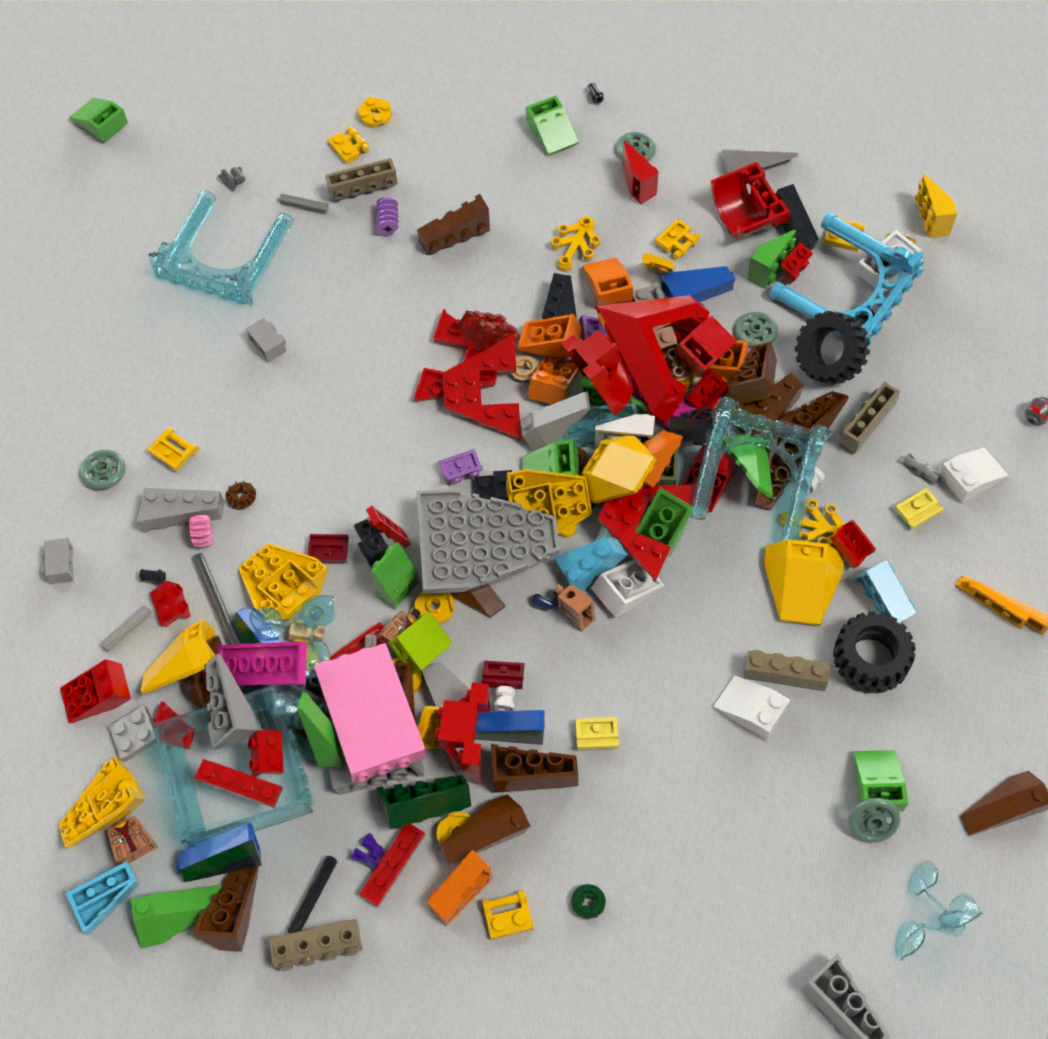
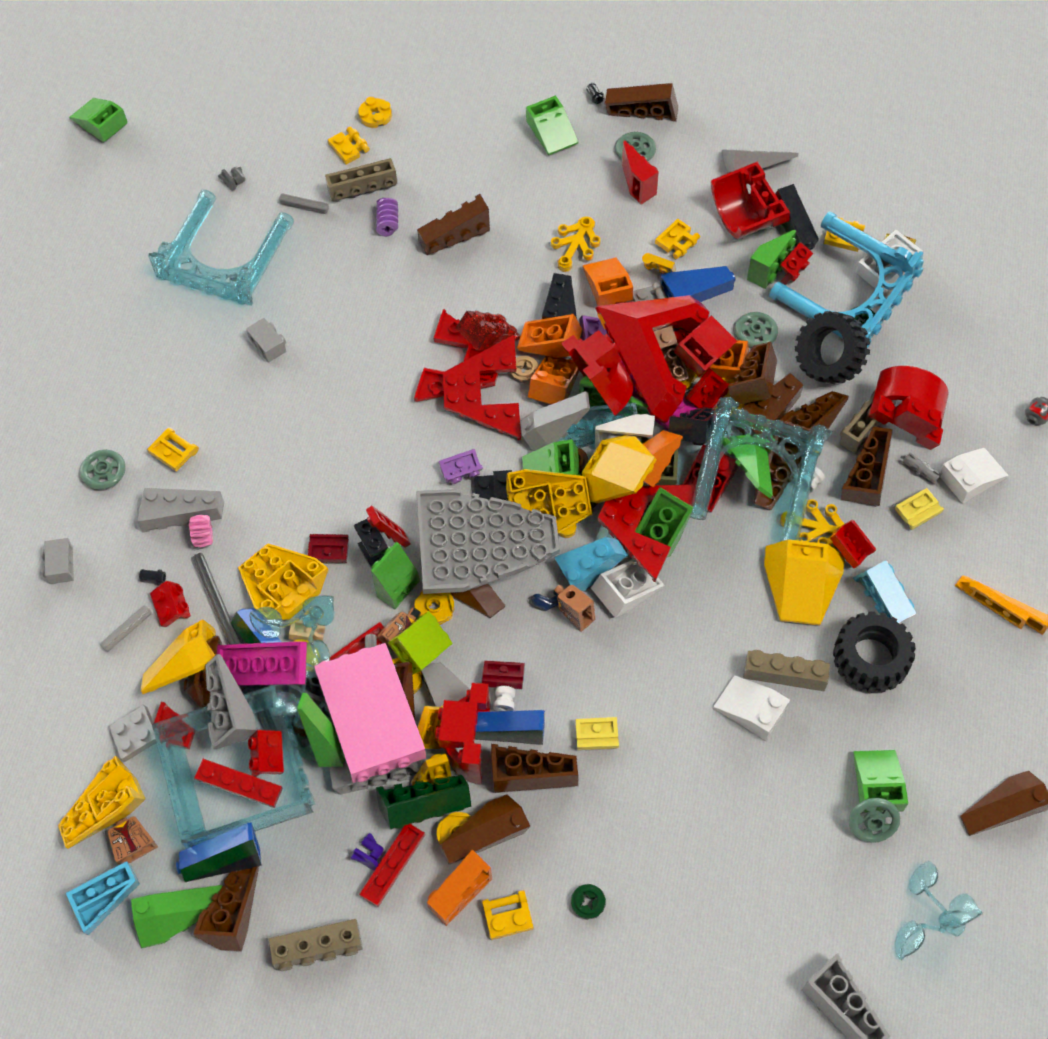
(95, 691): red slope -> none
(245, 500): reddish brown gear -> none
(313, 894): black axle -> none
(433, 768): none -> yellow wing
(643, 101): none -> reddish brown wedge
(868, 474): none -> reddish brown wedge
(922, 404): none -> red piece
(935, 208): yellow slope -> none

